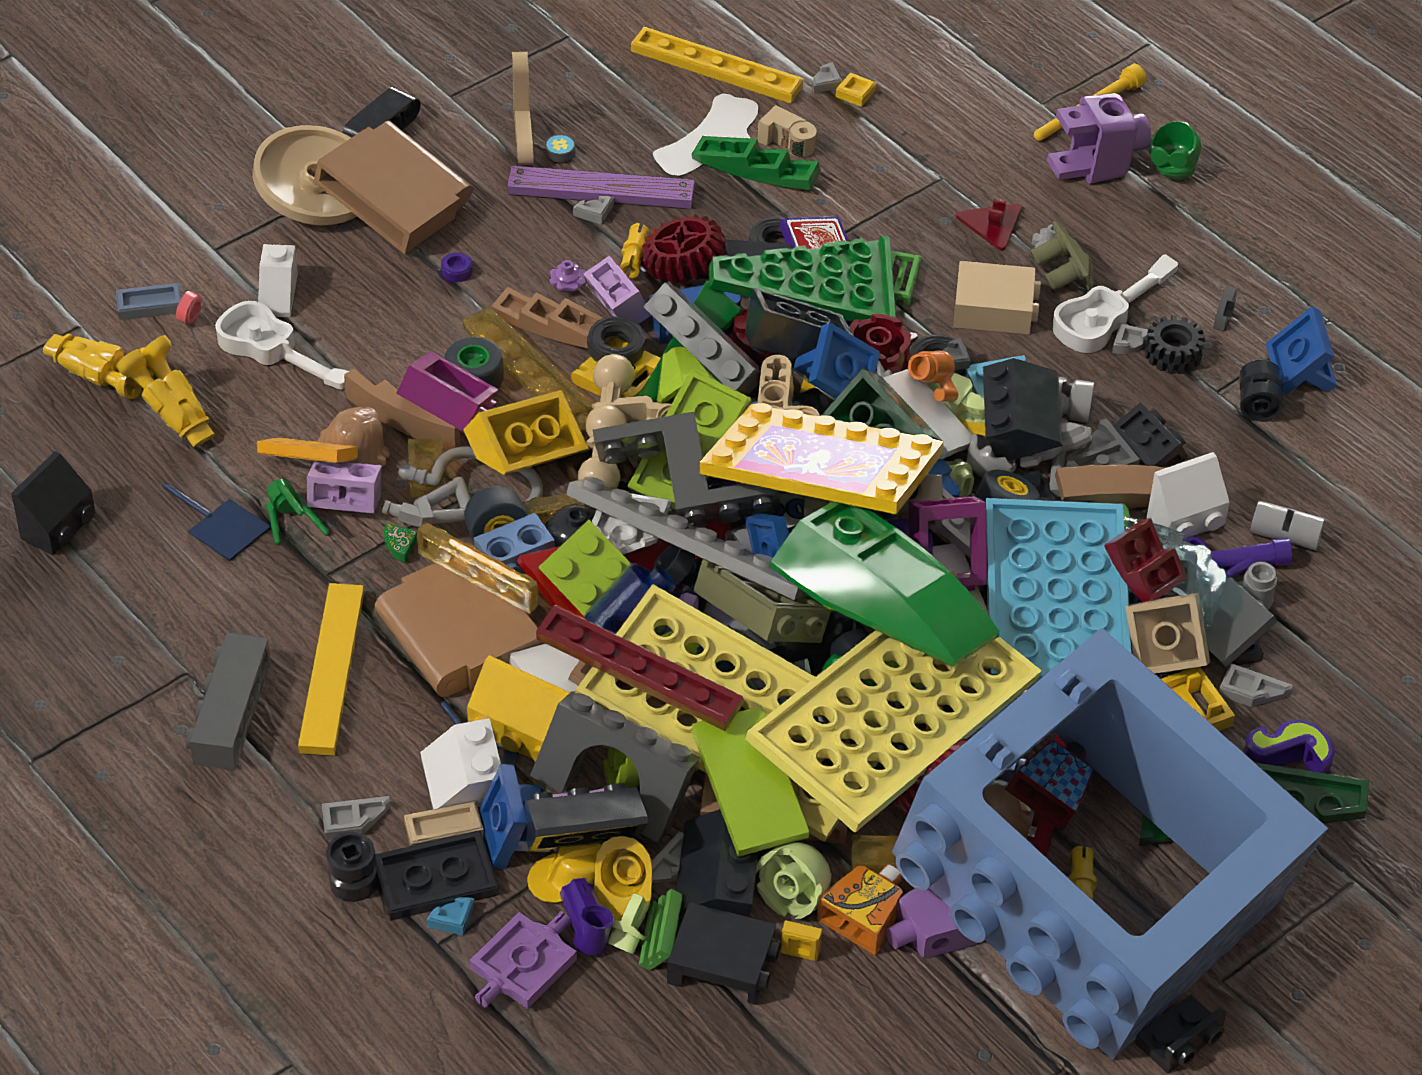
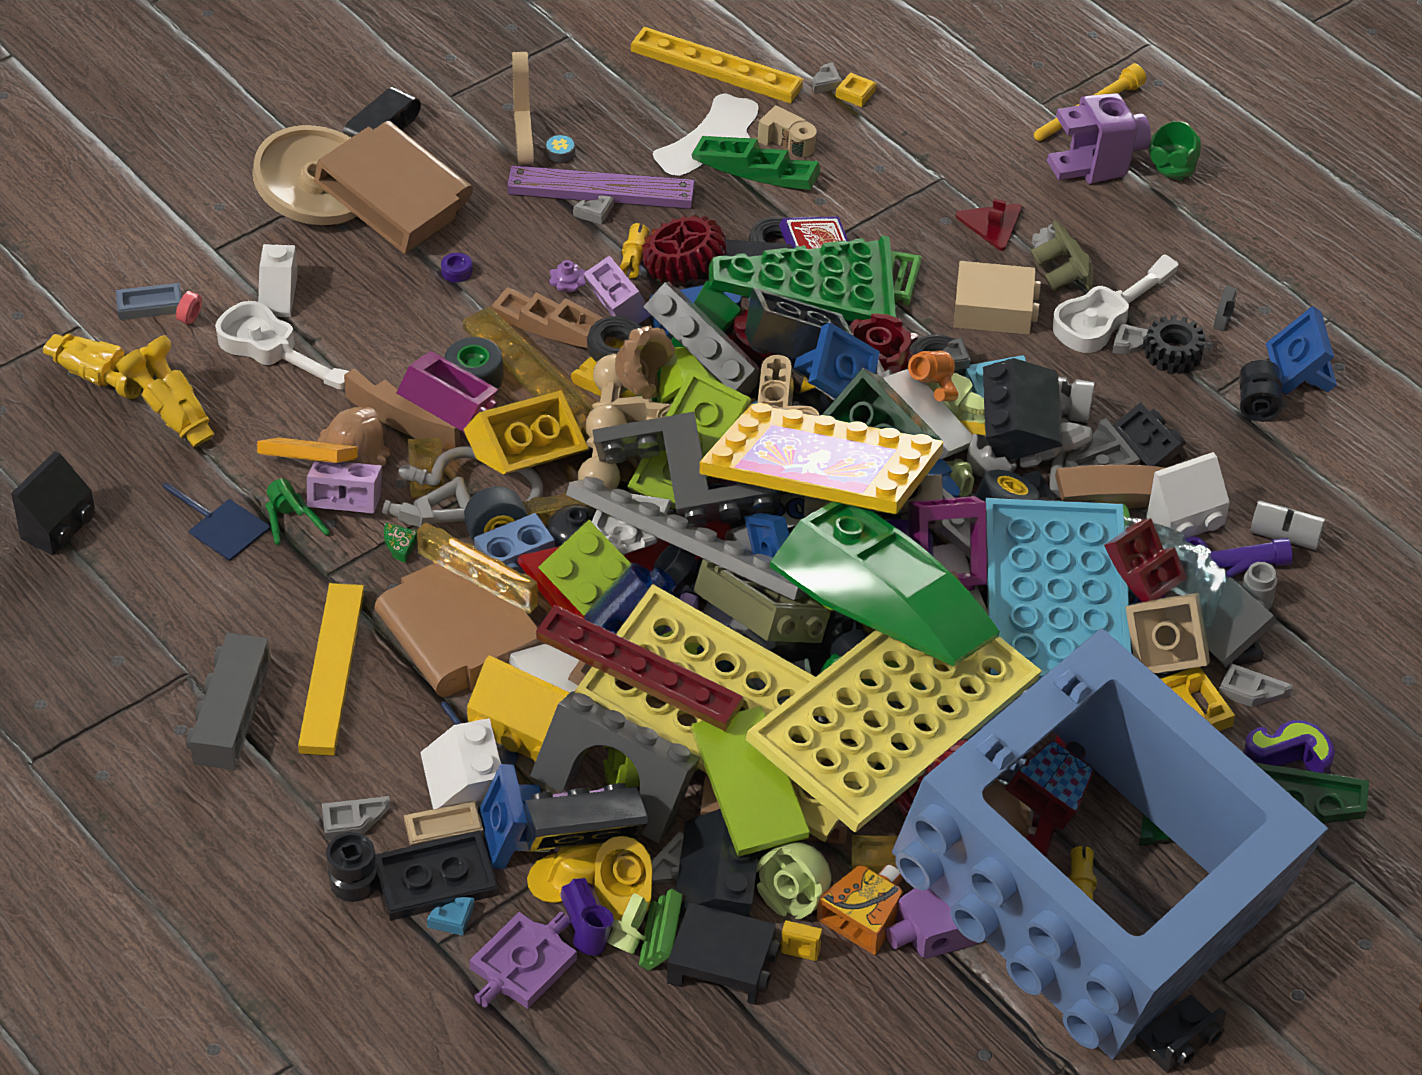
(642, 358): none -> medium nougat hair

